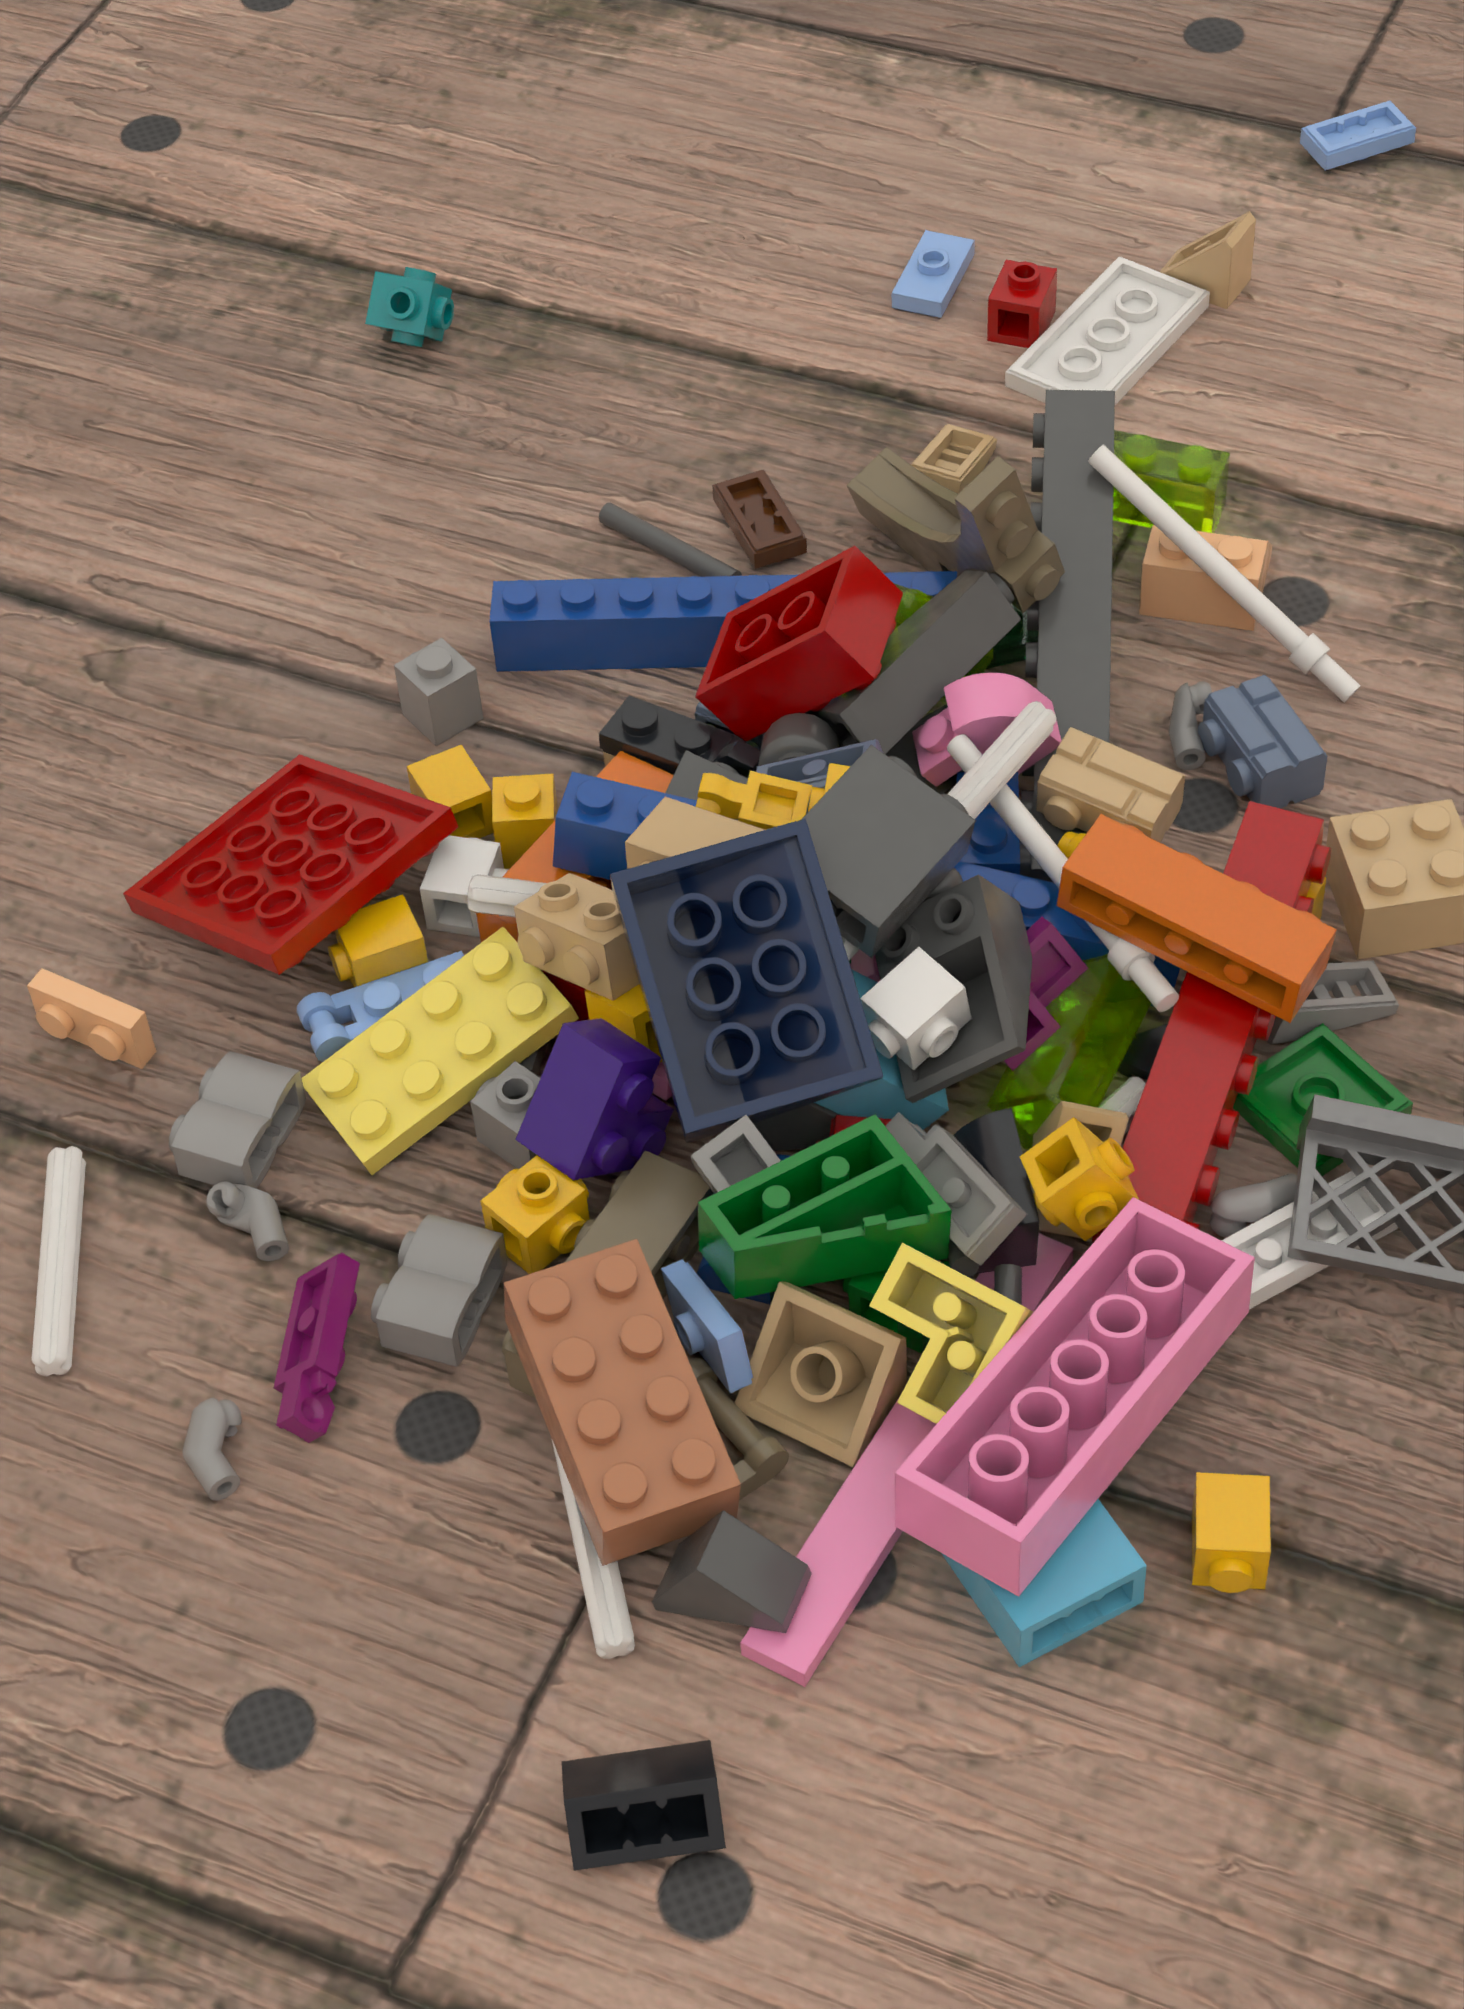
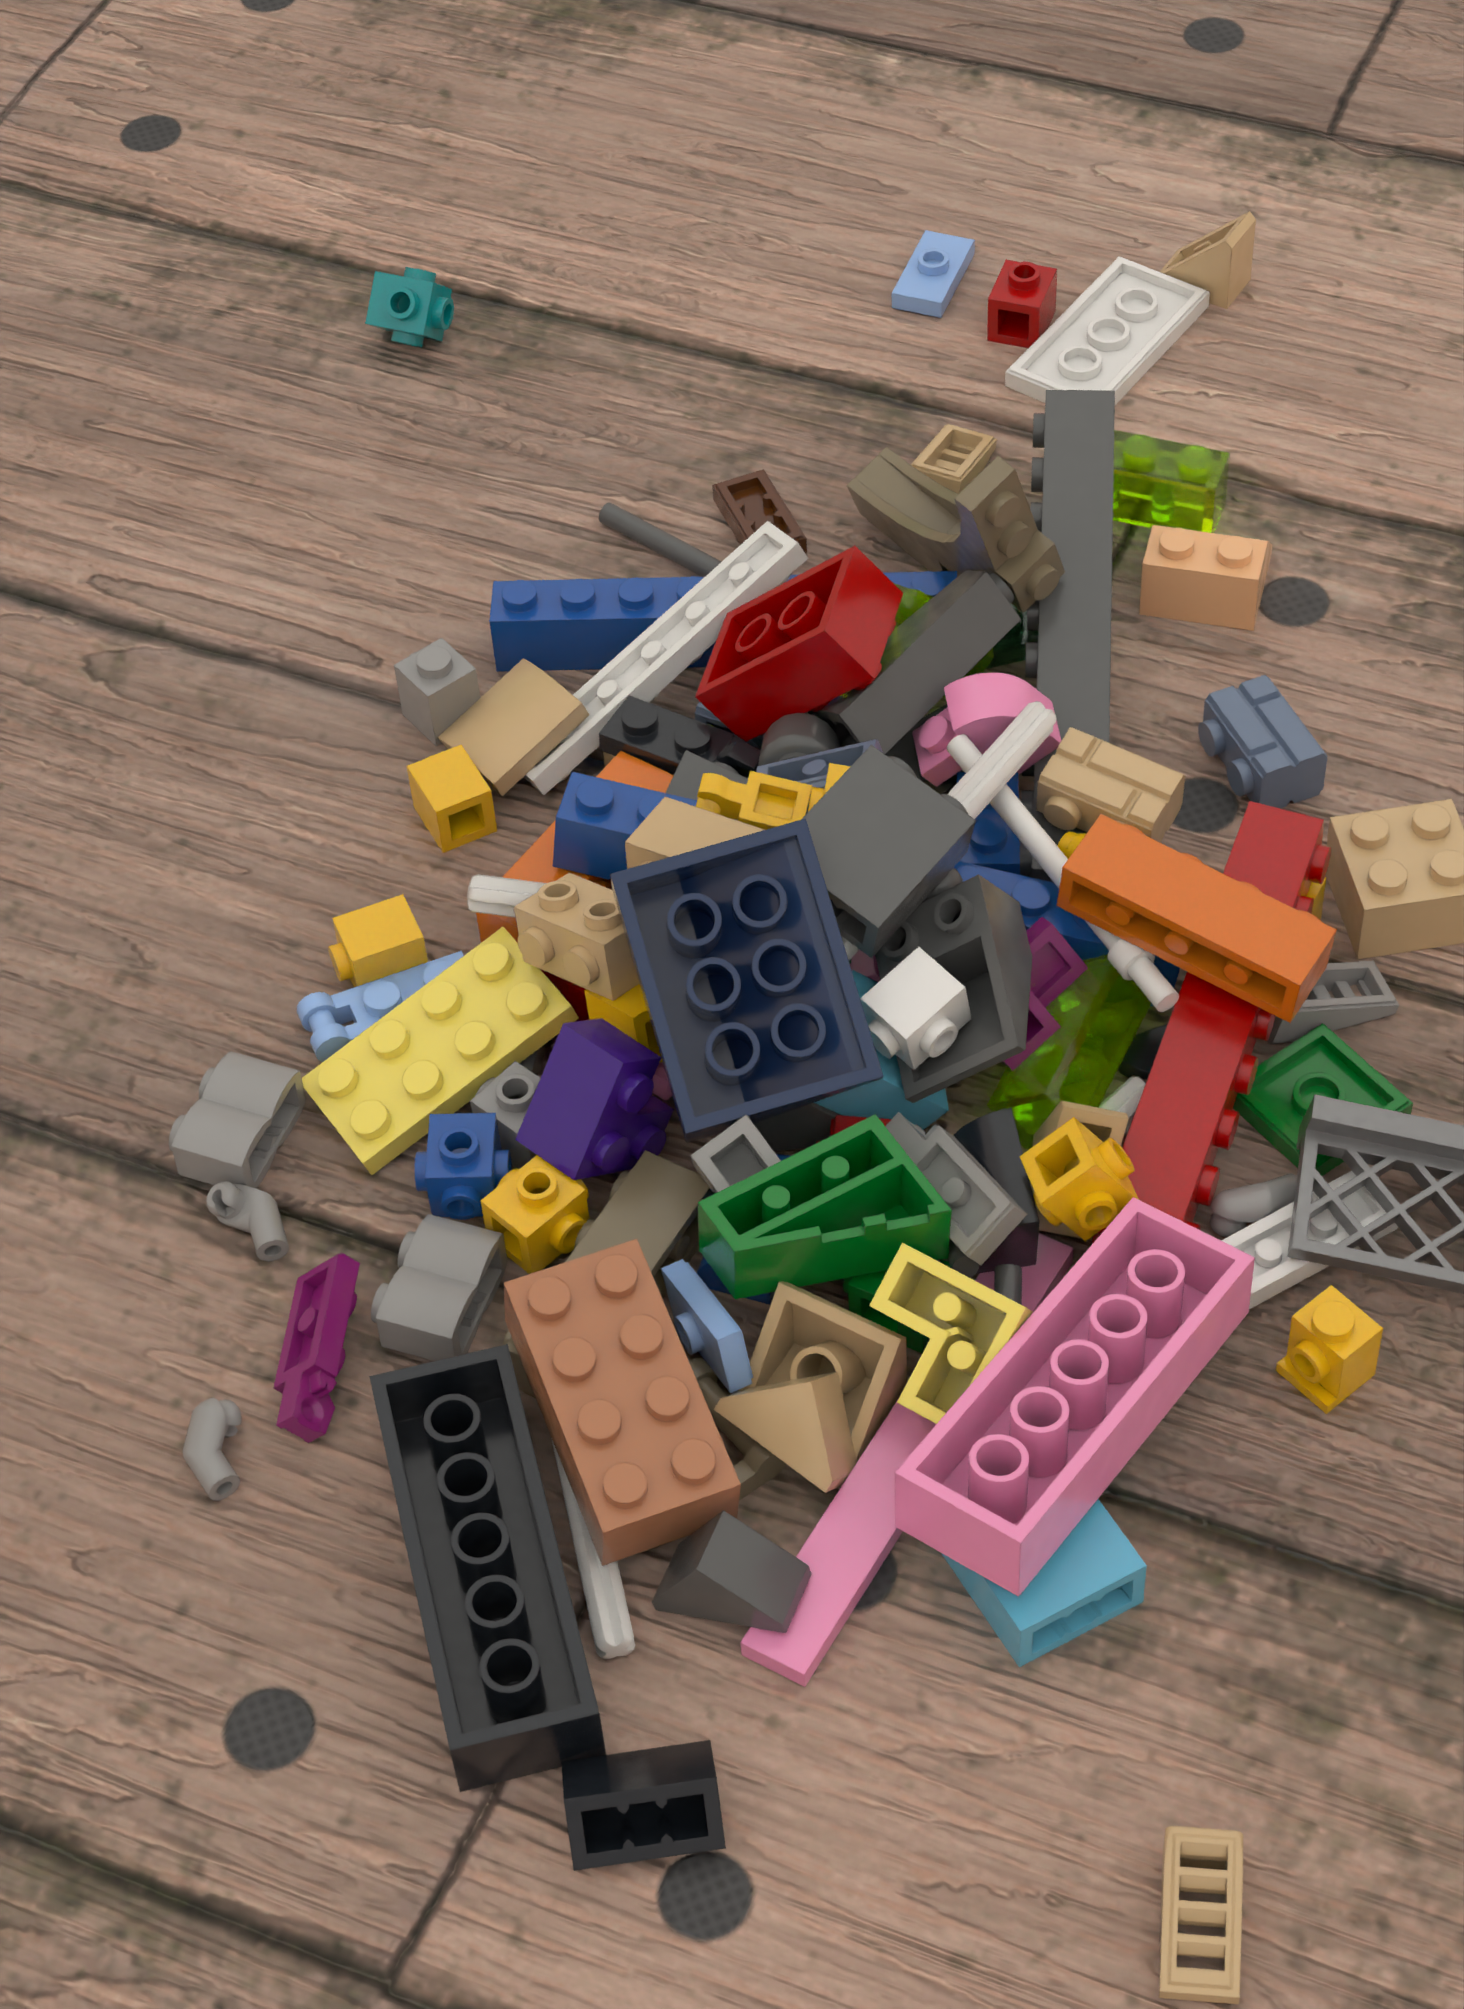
(59, 1262): white axle -> none
(92, 1019): light nougat plate -> none
(291, 862): red plate -> none
(448, 880): white brick -> none
(461, 1163): none -> blue brick
(486, 1569): none -> black brick
(515, 725): none -> tan slope
(521, 812): yellow brick -> none
(672, 643): none -> white plate
(799, 1424): none -> tan slope
(1184, 727): light grey arm -> none
(1210, 1864): none -> tan slope
(1231, 1531): yellow brick -> none
(1306, 652): white bar -> none
(1330, 1349): none -> yellow brick
(1357, 135): light blue plate -> none

